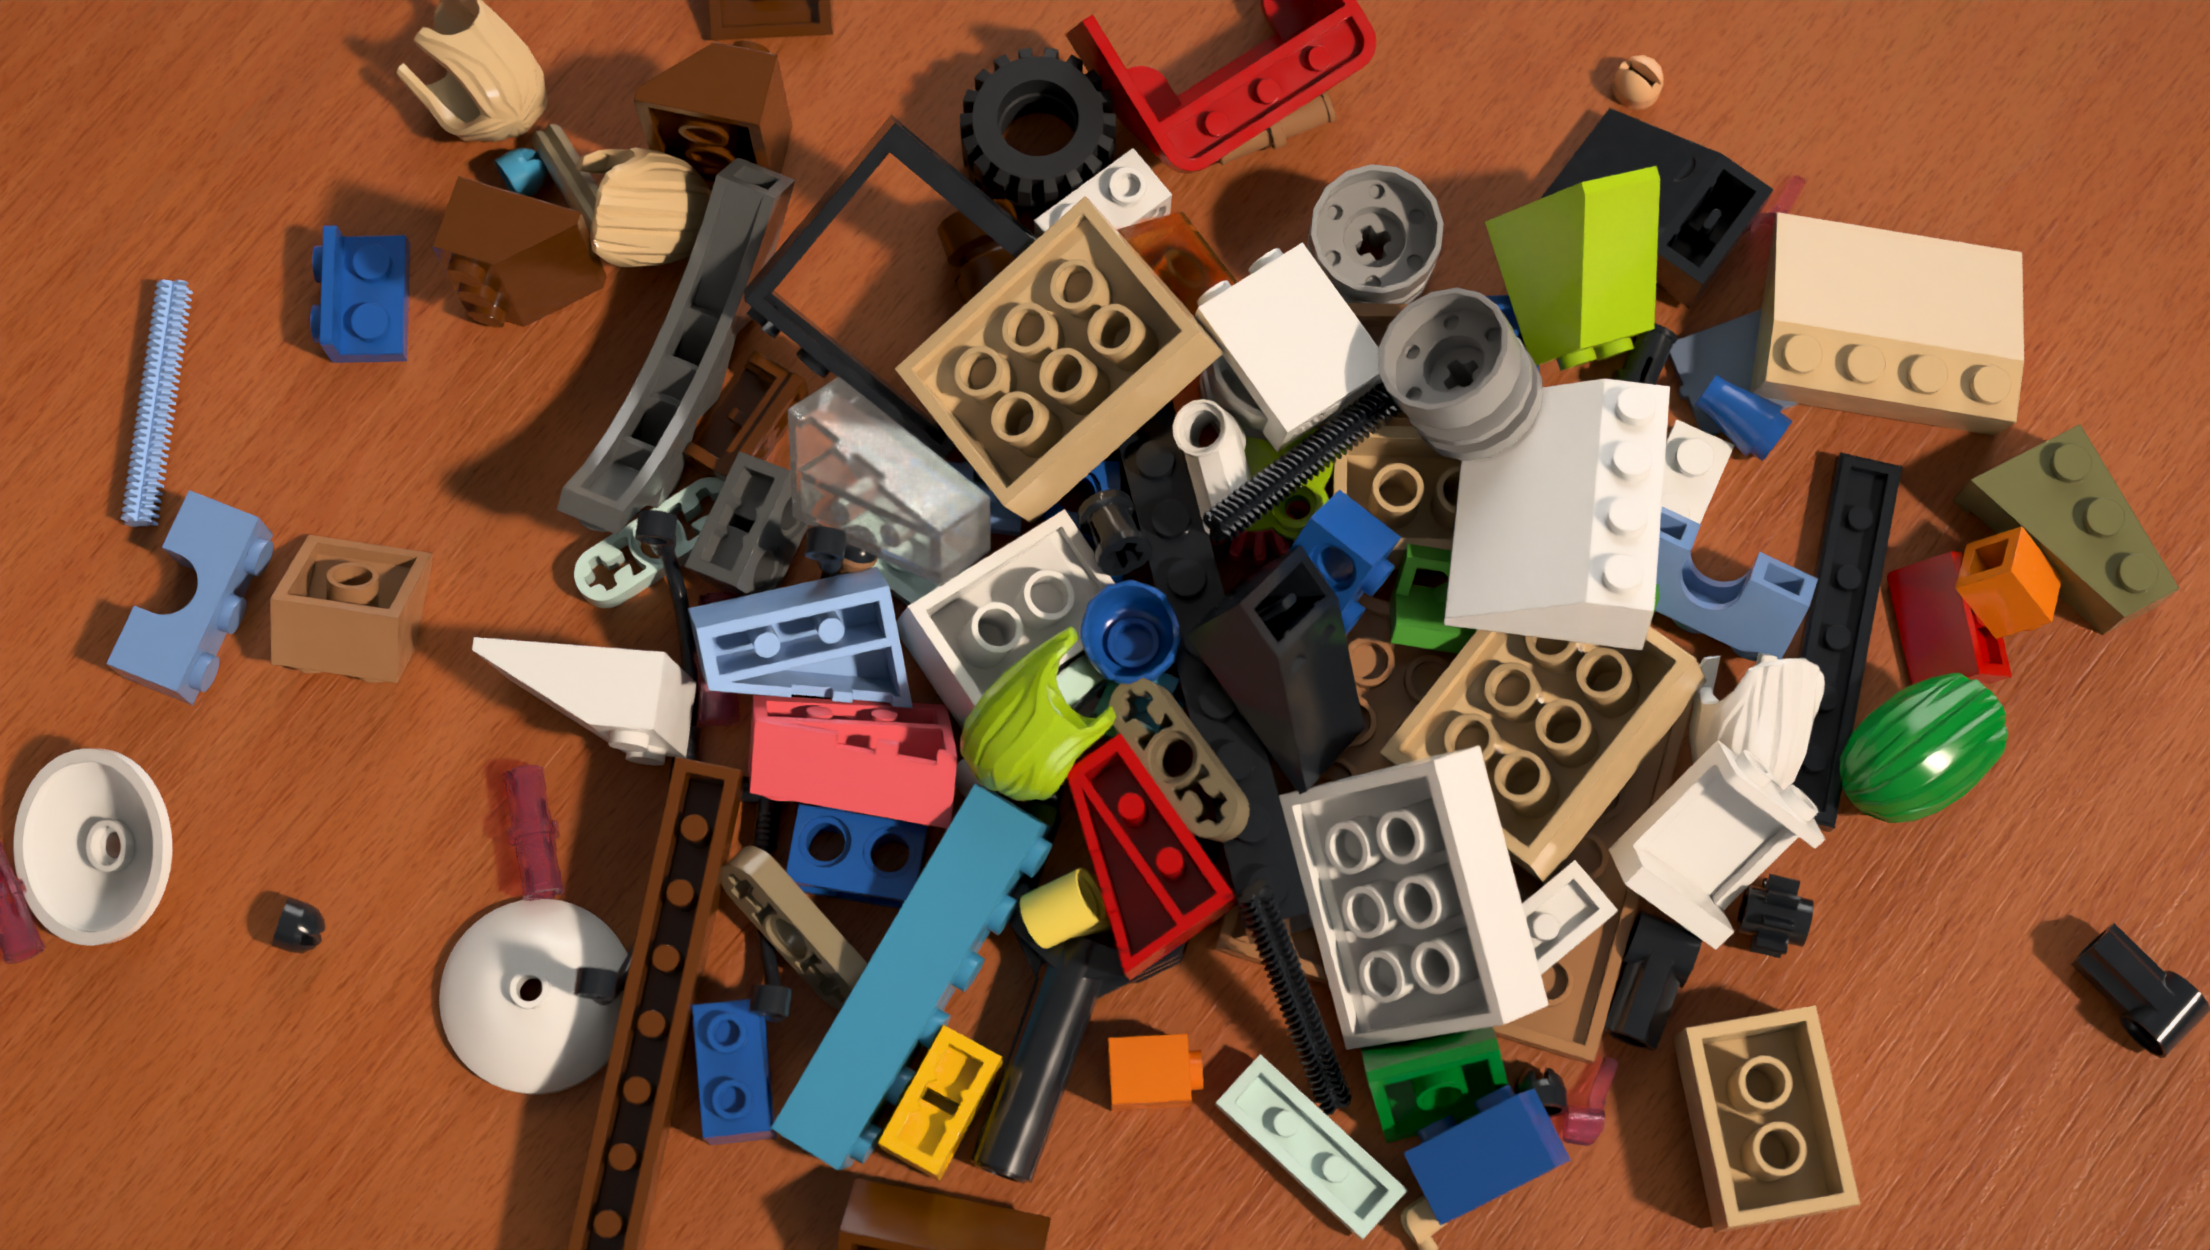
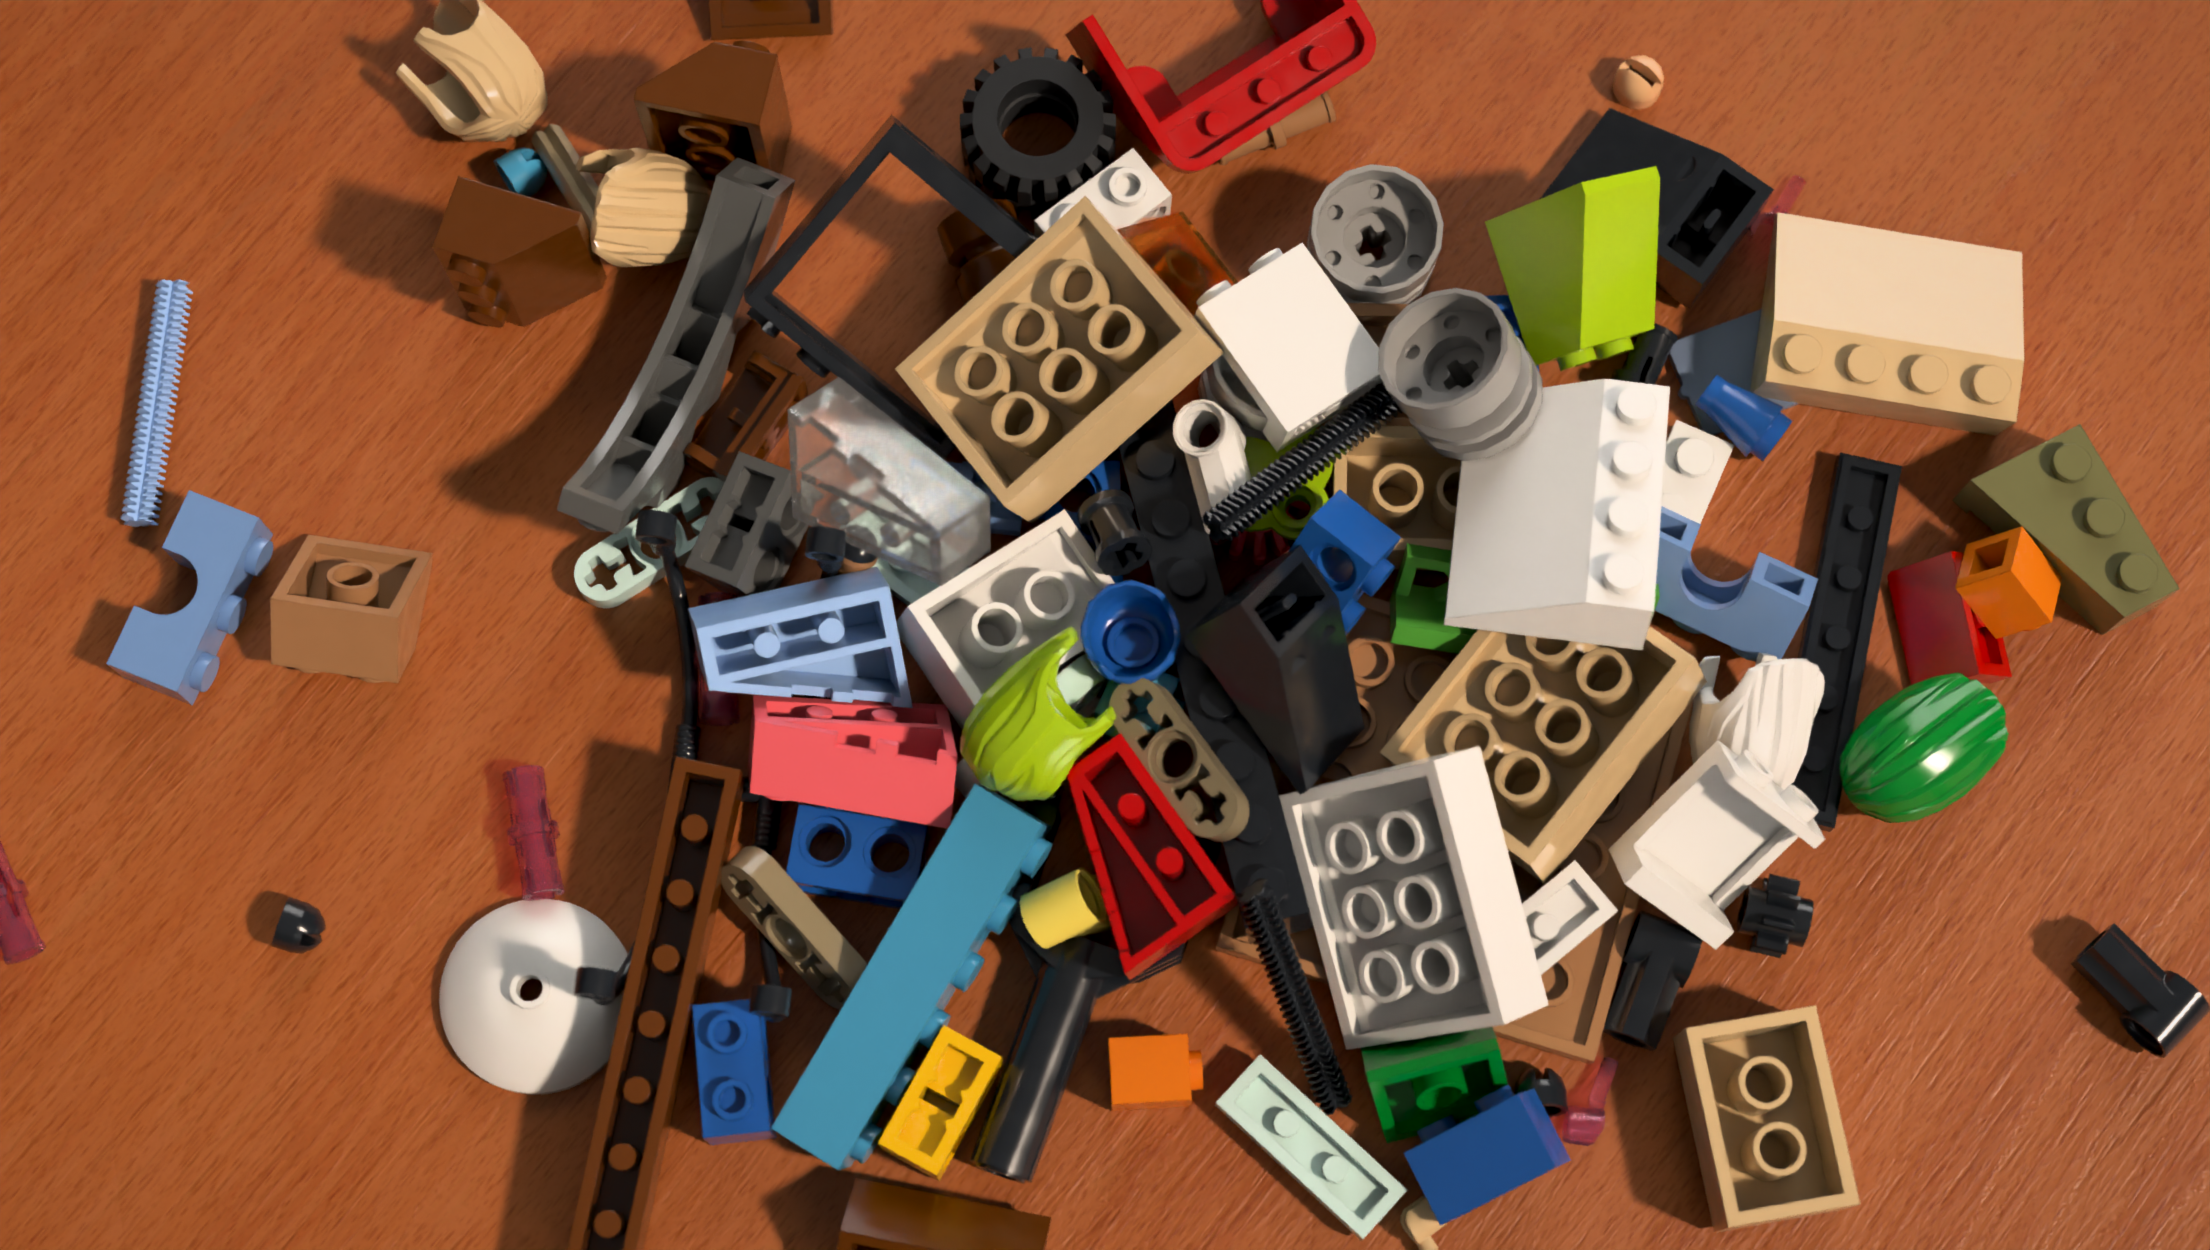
(93, 846): white dish -> none
(362, 297): blue bracket -> none
(621, 695): white slope -> none

